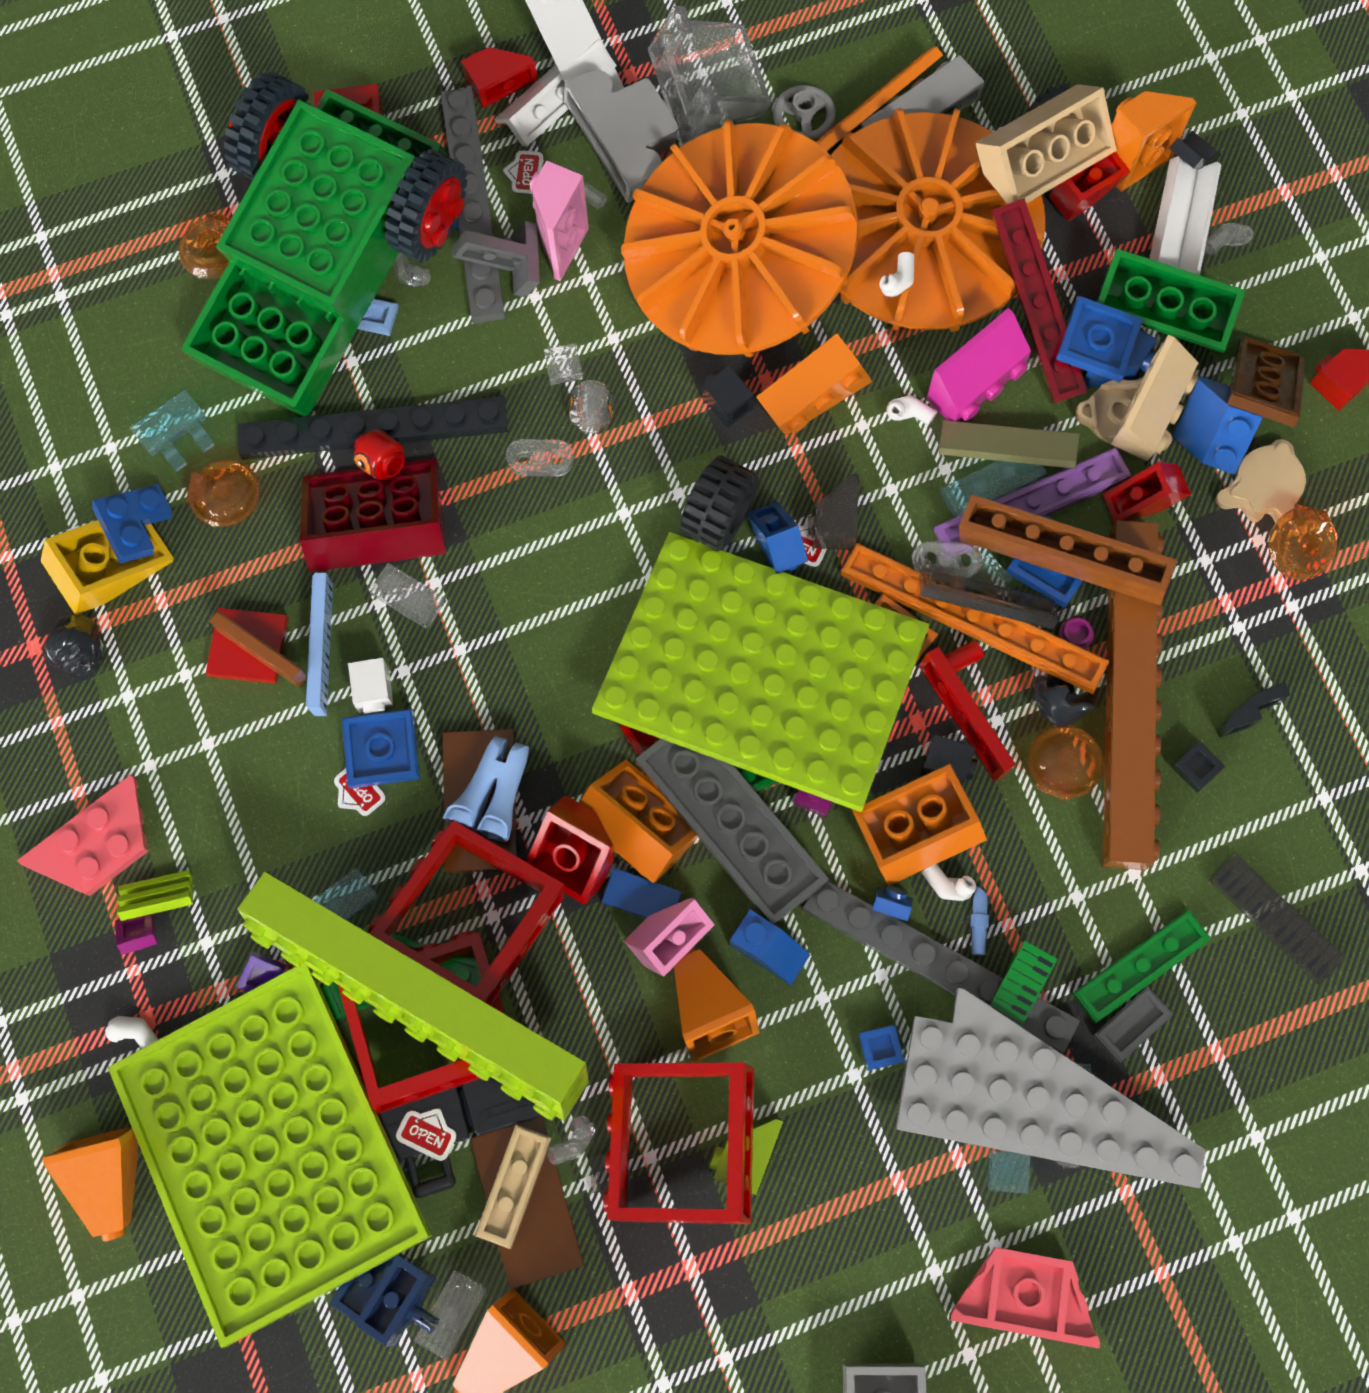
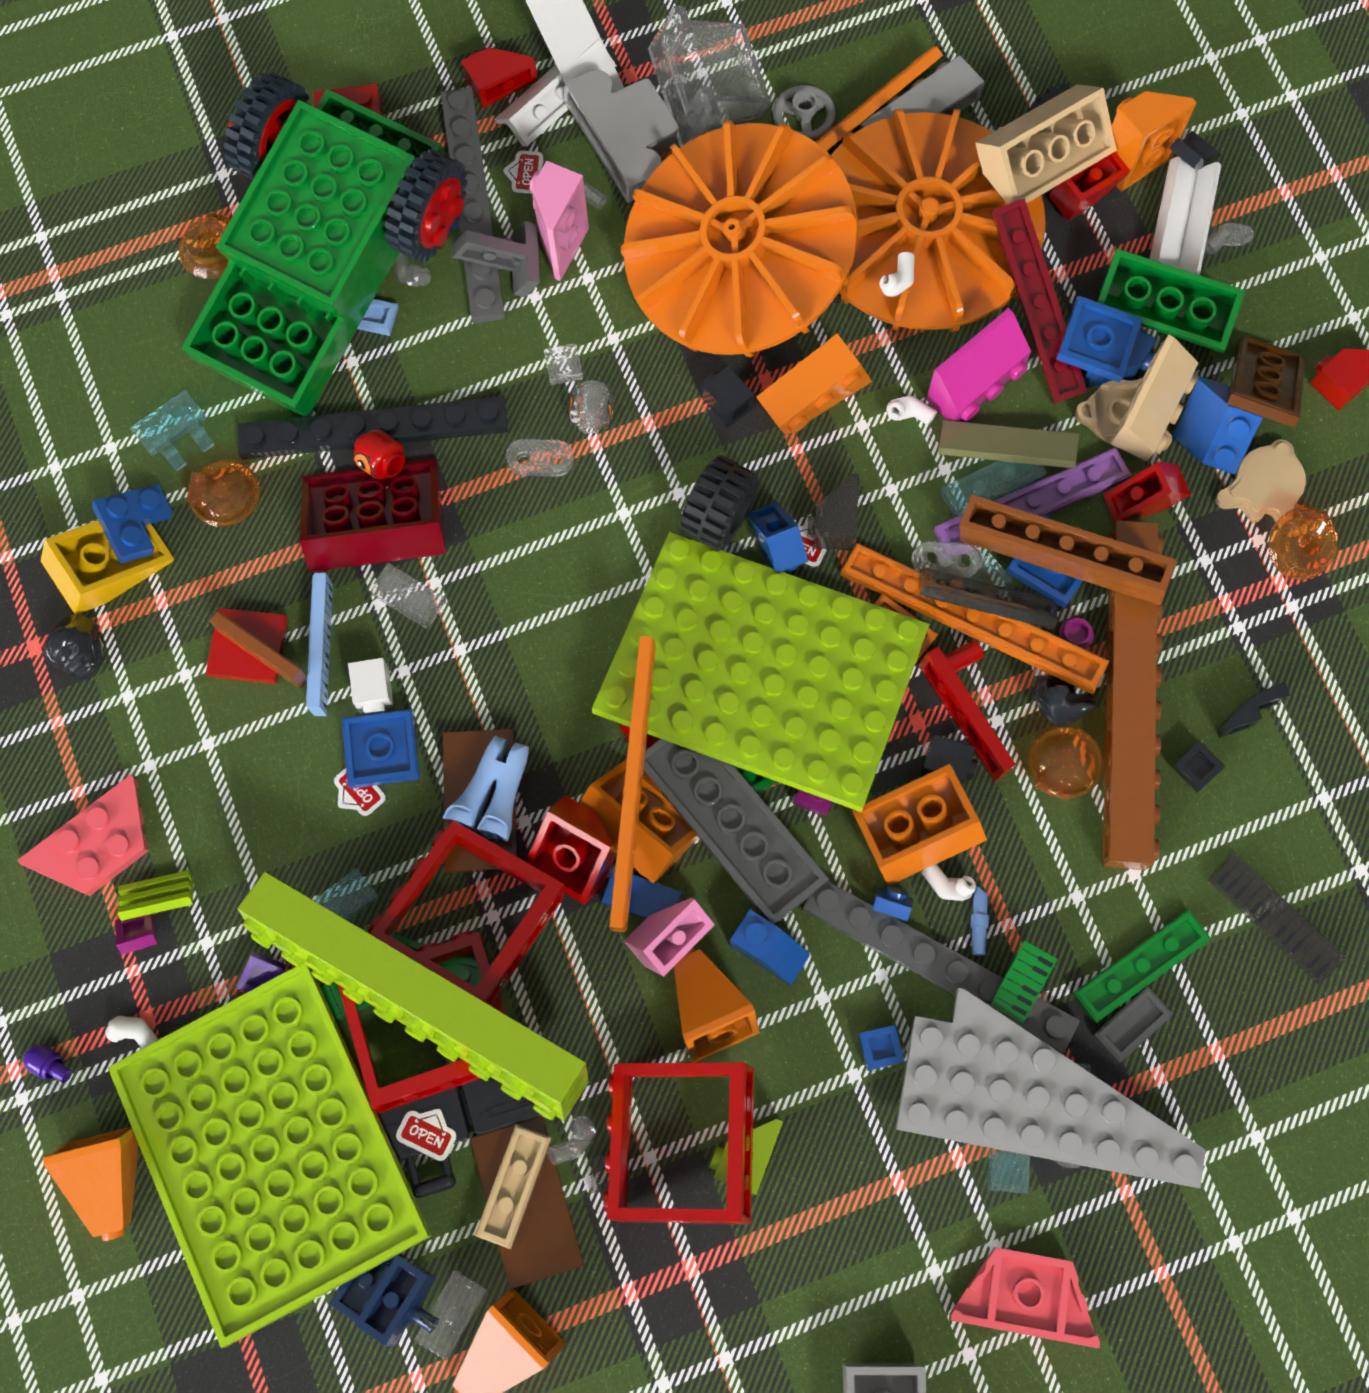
(46, 1063): none -> dark purple cylinder
(632, 785): none -> orange tile

